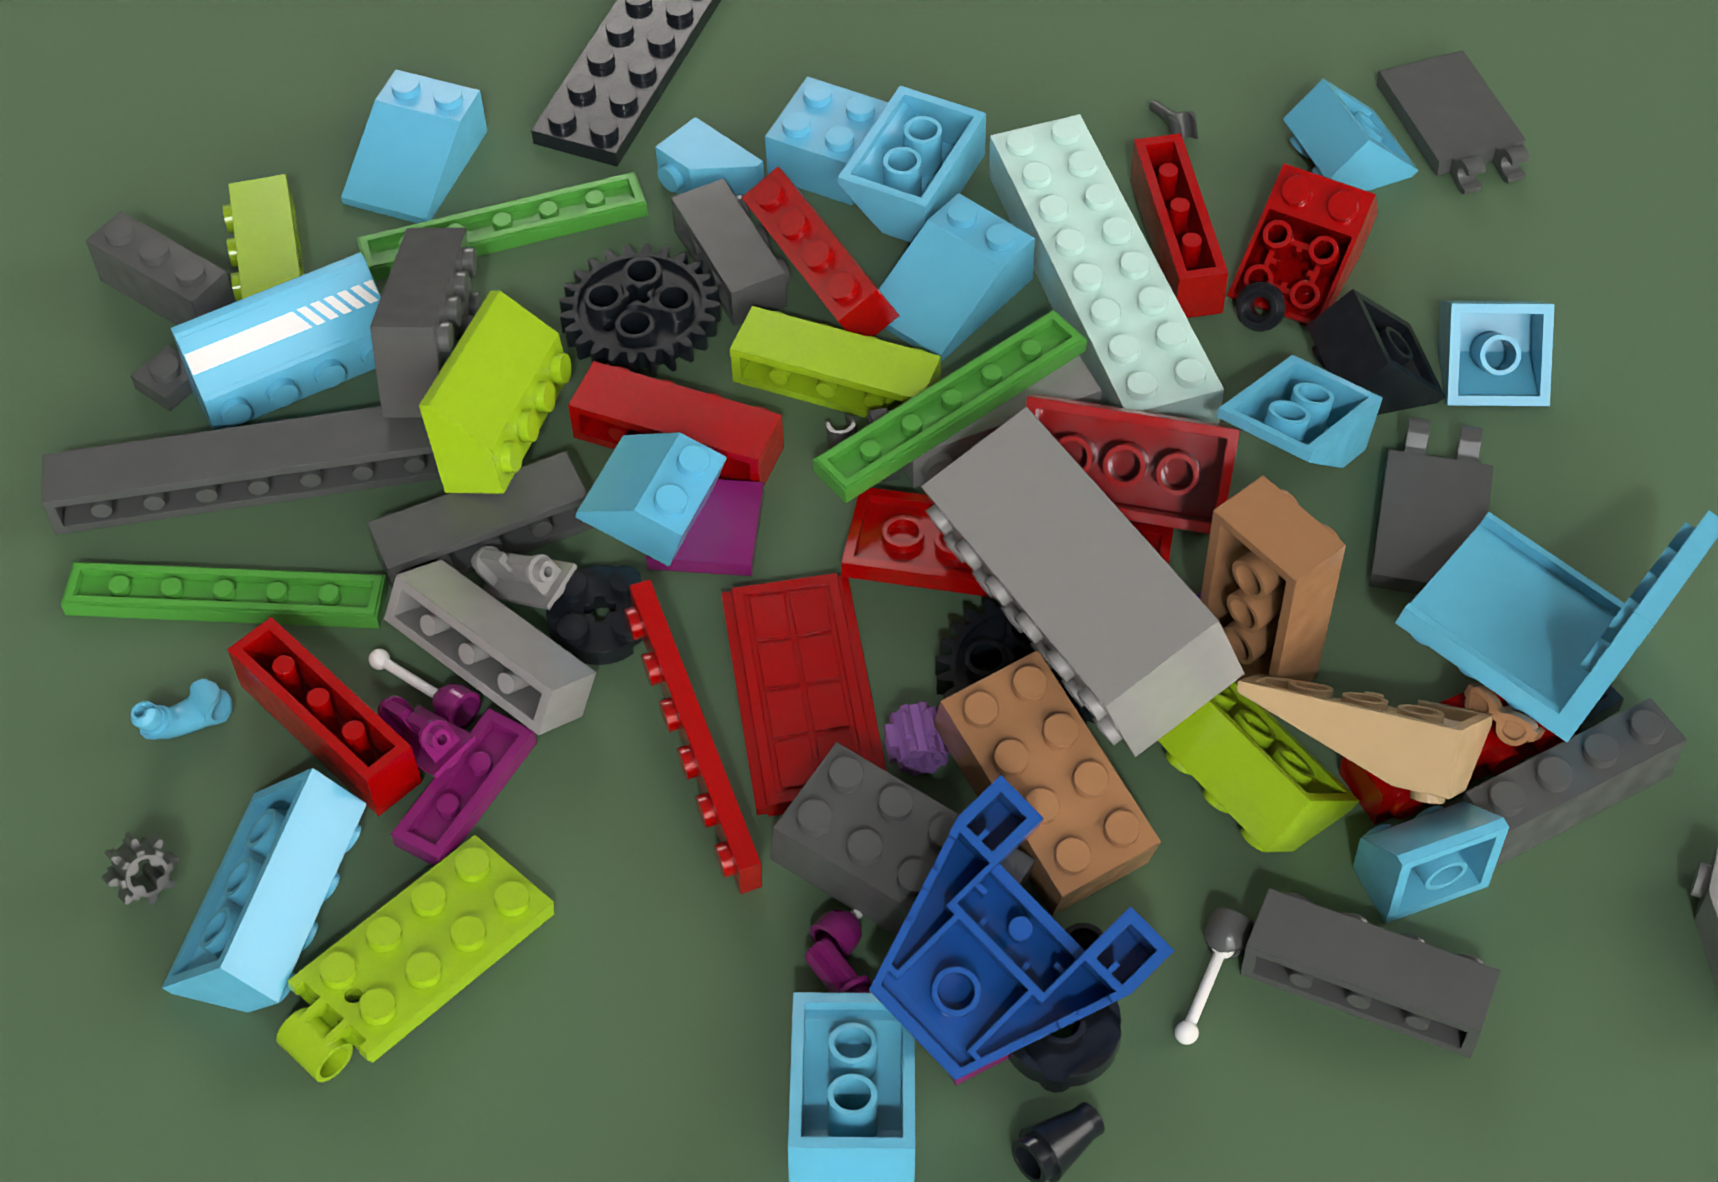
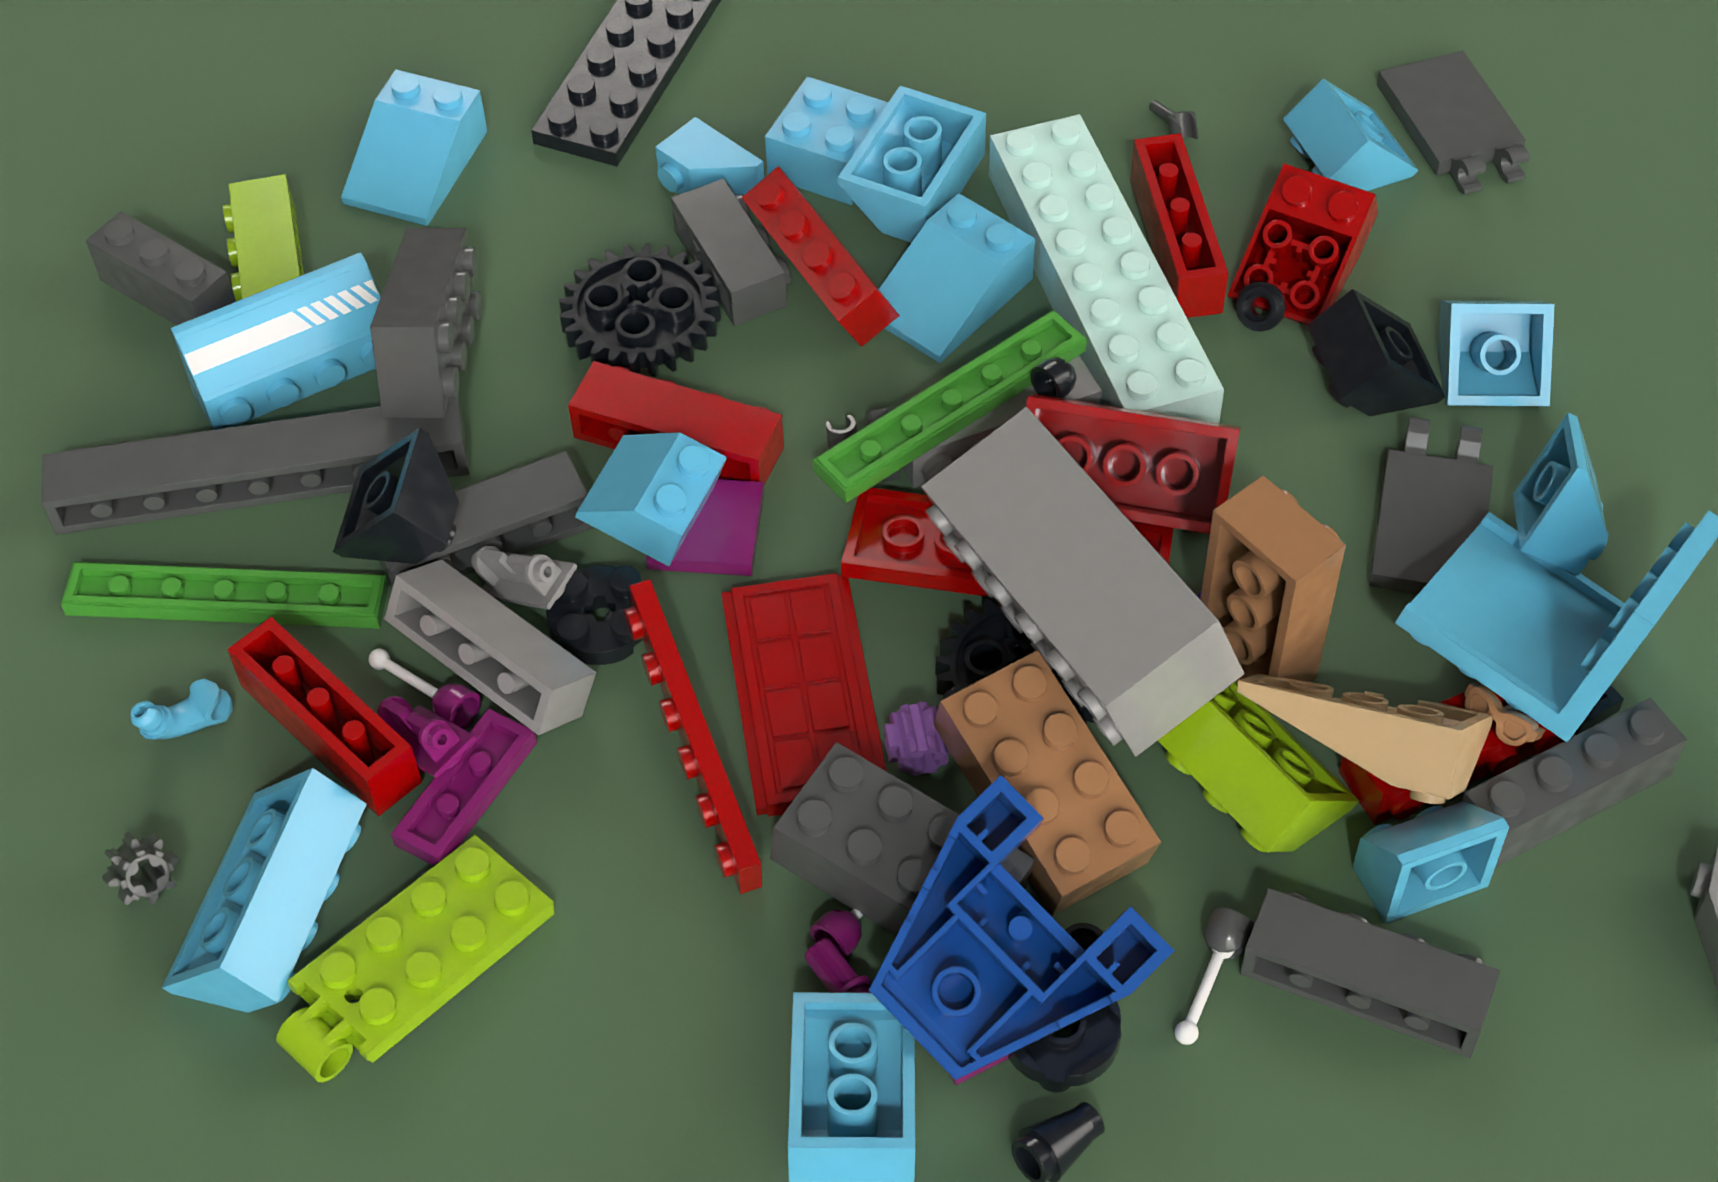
(163, 379): dark grey plate -> none
(400, 505): none -> black slope
(493, 396): lime slope -> none
(523, 220): bright green tile -> none
(828, 364): lime brick -> none
(1053, 378): none -> black hinge
(1306, 413): medium azure slope -> none
(1561, 503): none -> medium azure slope

